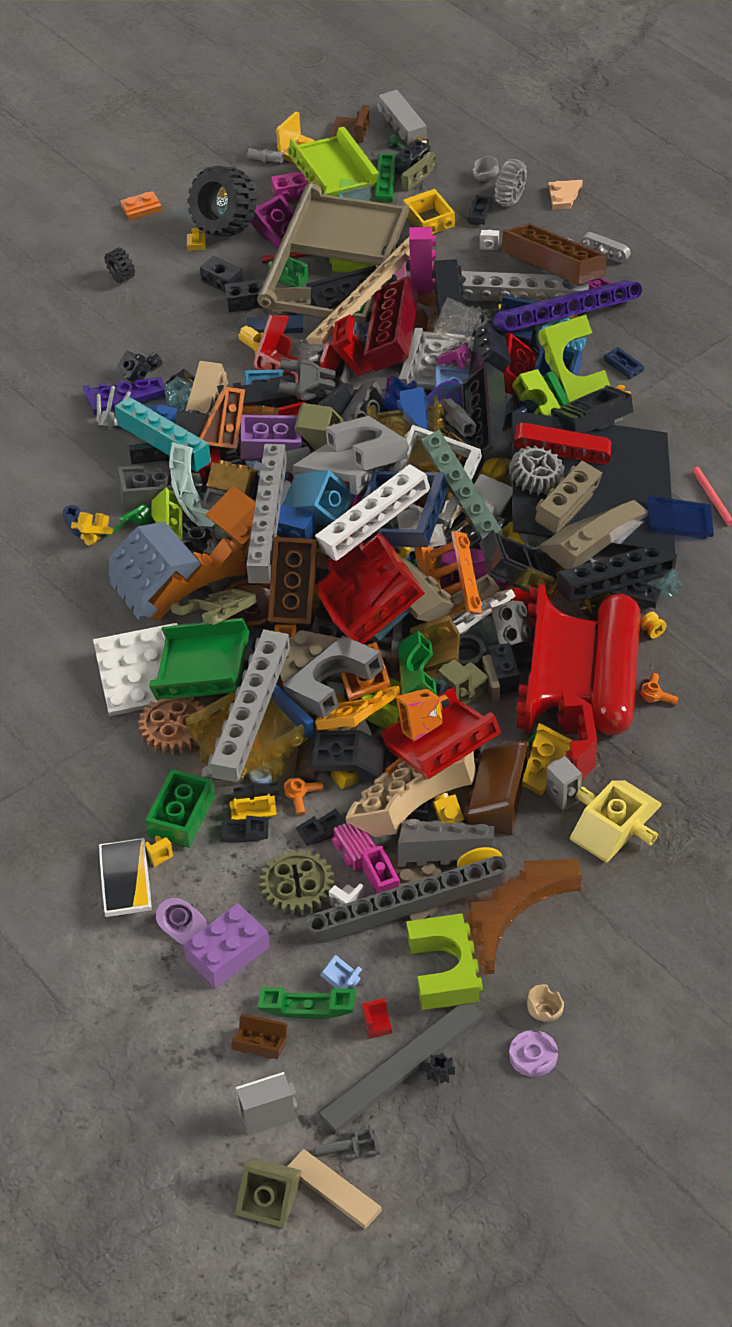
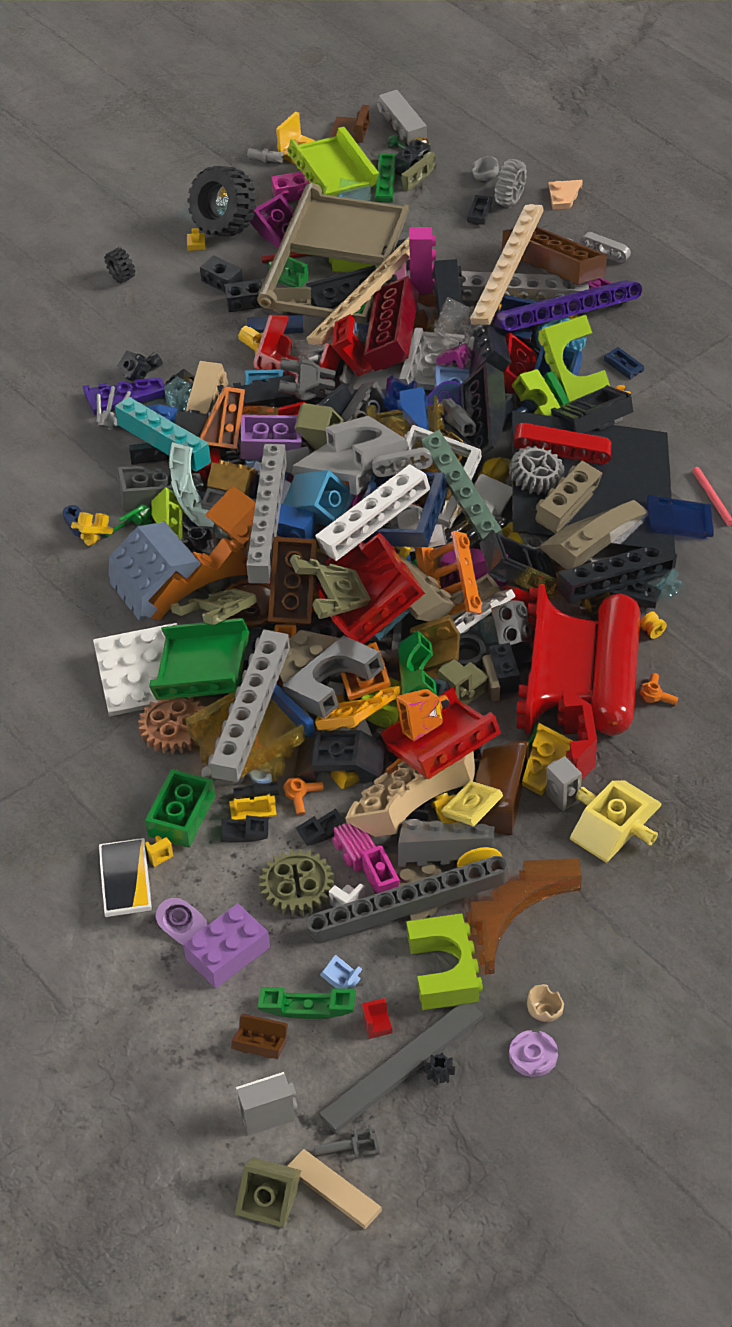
(141, 205): orange plate -> none
(340, 584): none -> olive wing
(385, 459): none -> light grey beam
(431, 200): yellow window -> none
(472, 803): none -> light yellow tile
(489, 240): white bracket -> none
(506, 265): none -> tan plate

